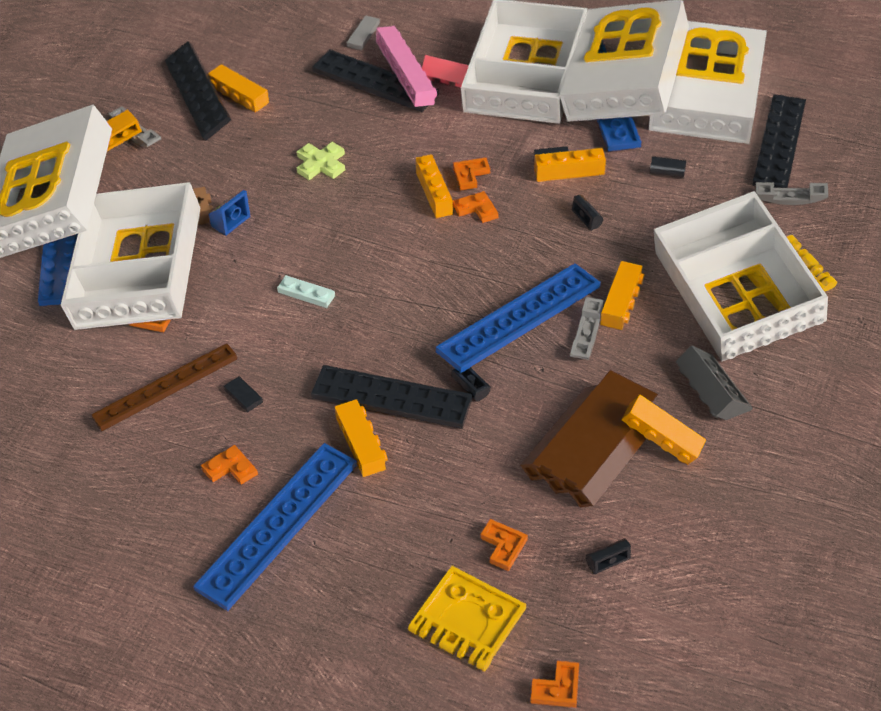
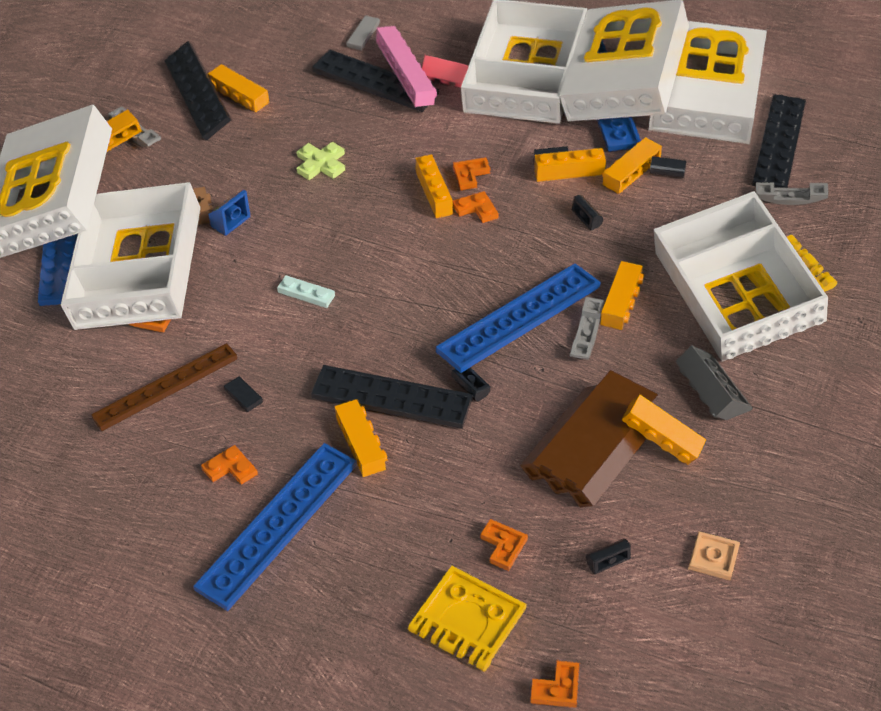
(631, 165): none -> light orange brick
(714, 555): none -> light nougat tile

